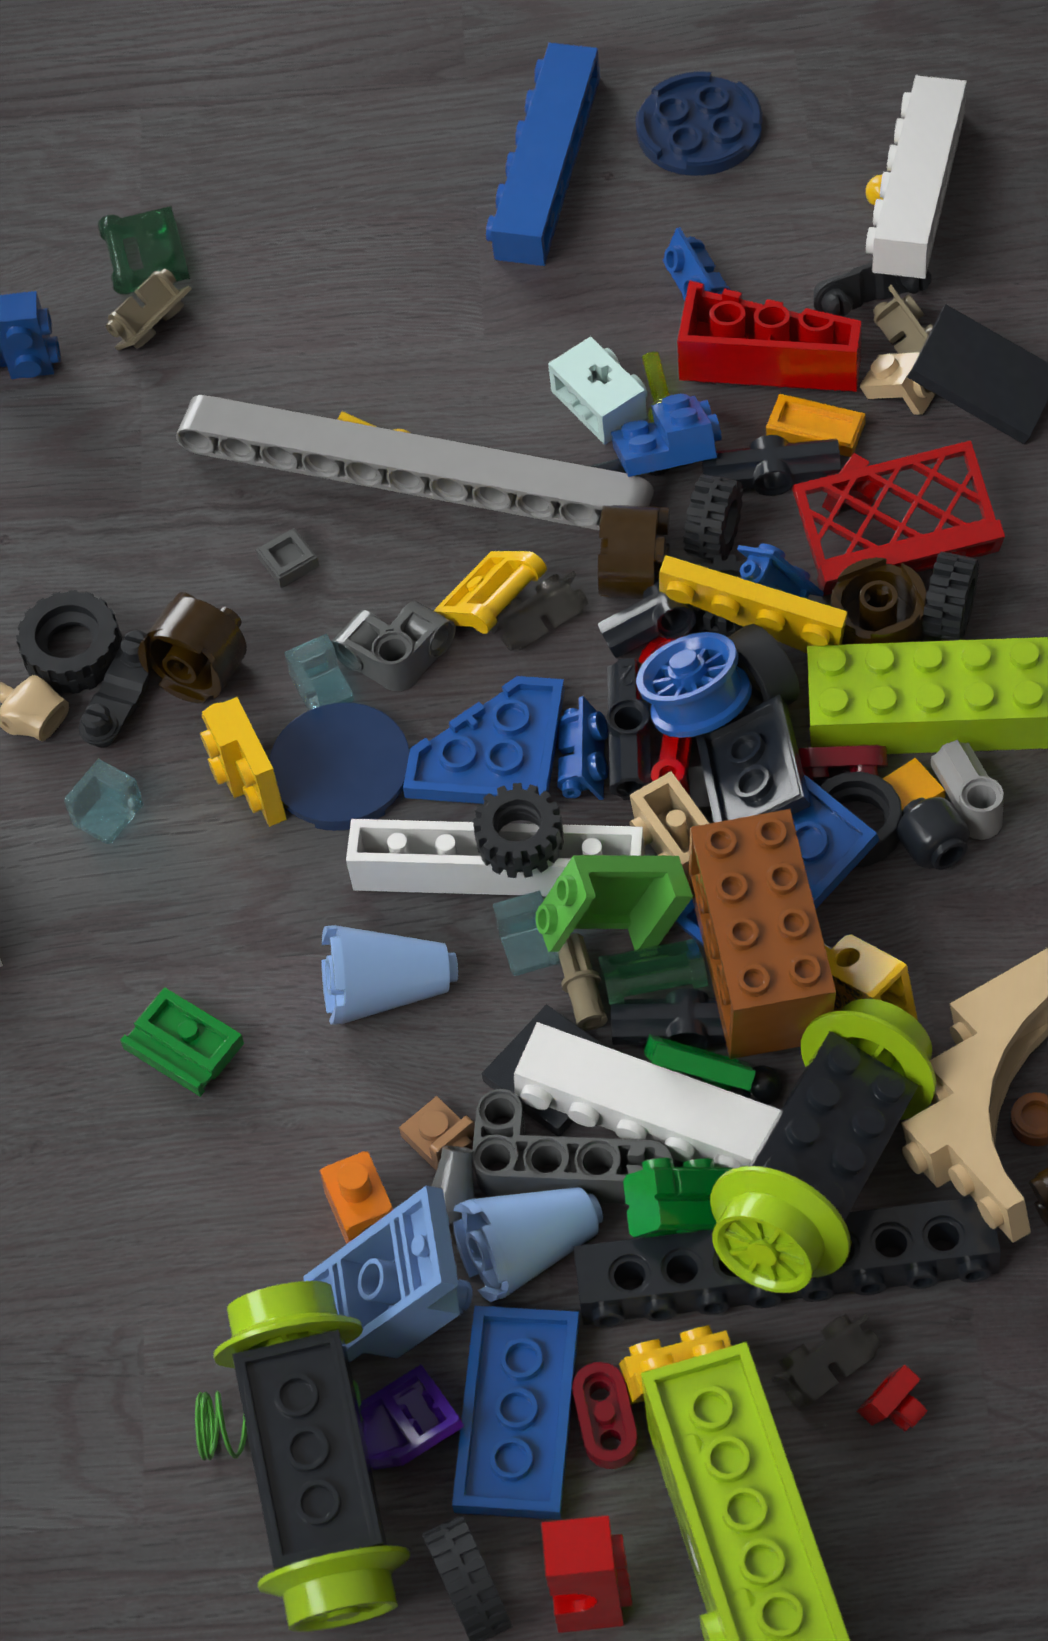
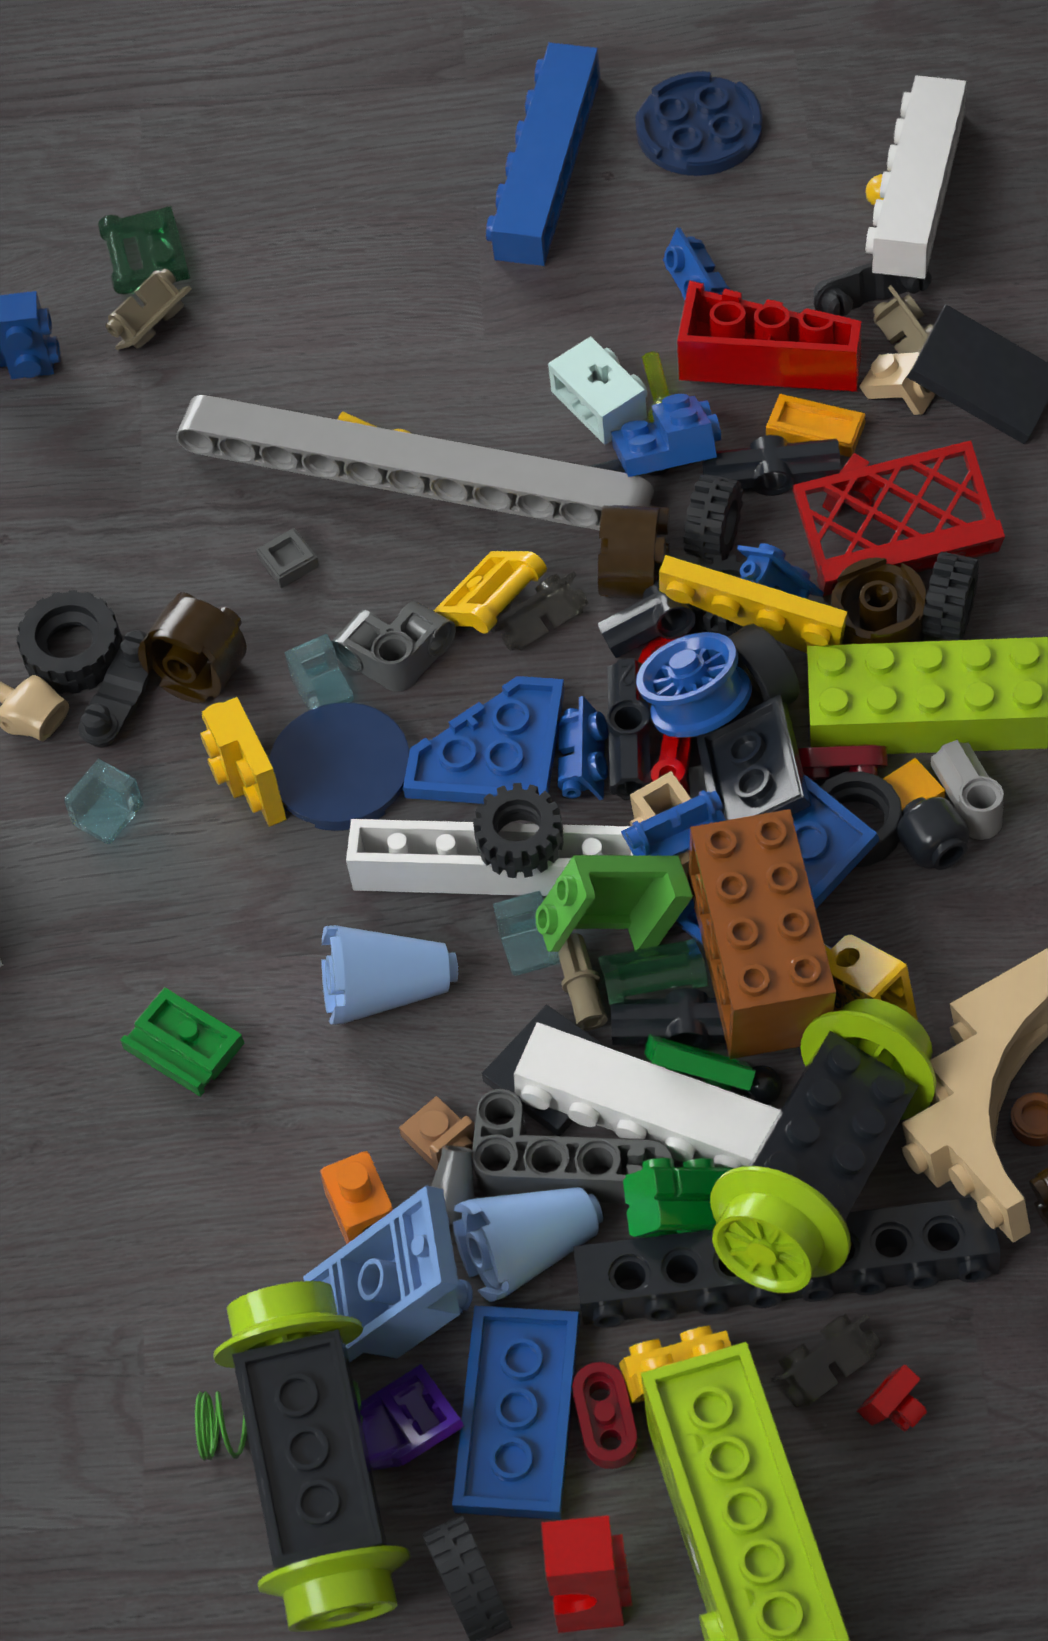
(670, 831): none -> blue hinge

